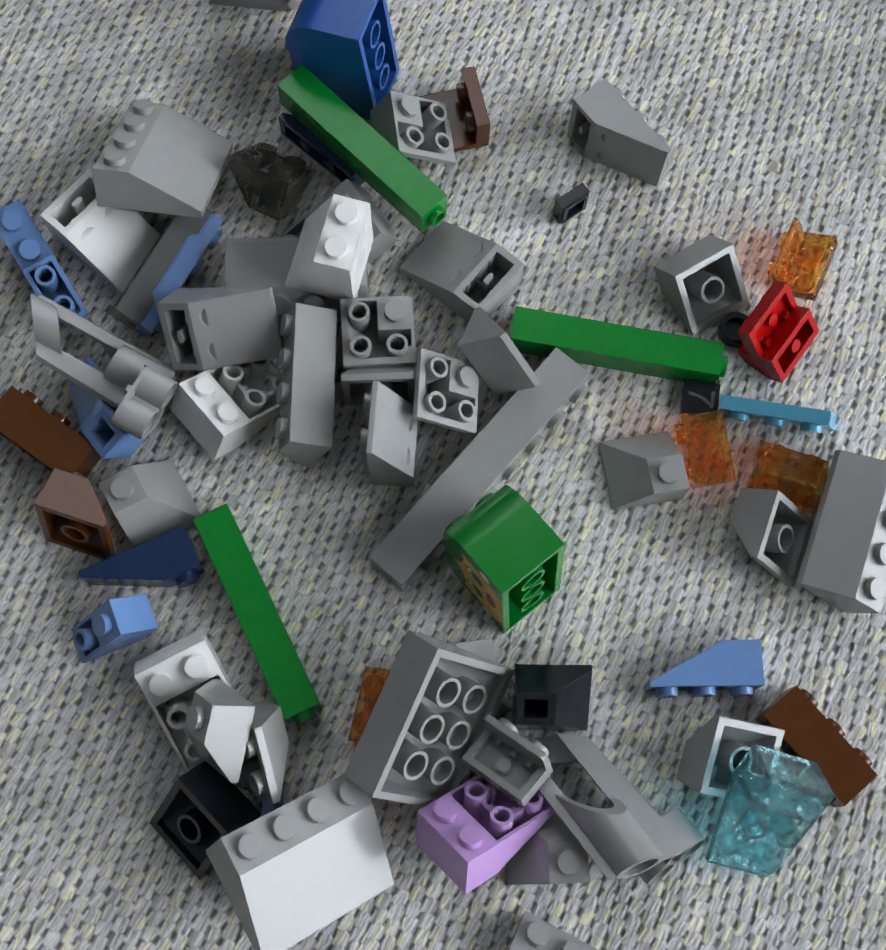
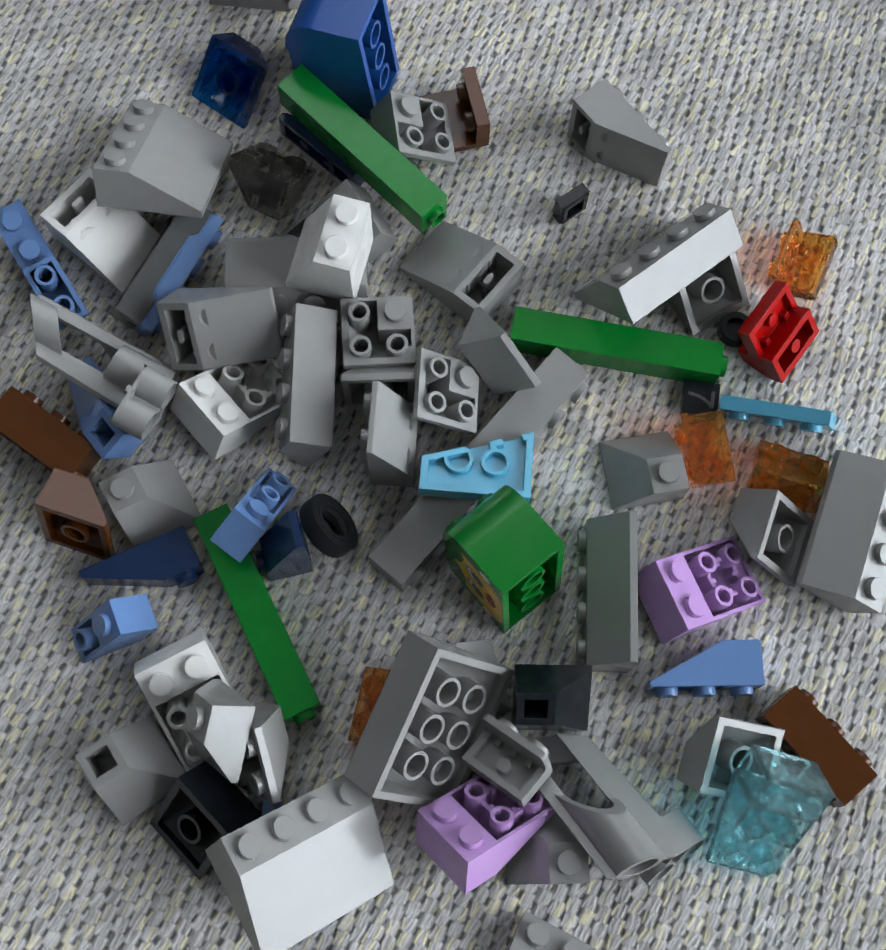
(131, 768): none -> light grey slope
(231, 77): none -> clear blue slope
(253, 514): none -> medium blue slope
(284, 549): none -> dark blue slope
(329, 542): none -> black tyre
(479, 470): none -> medium azure wing
(609, 593): none -> light grey slope
(664, 264): none -> slope
(697, 589): none -> lavender slope

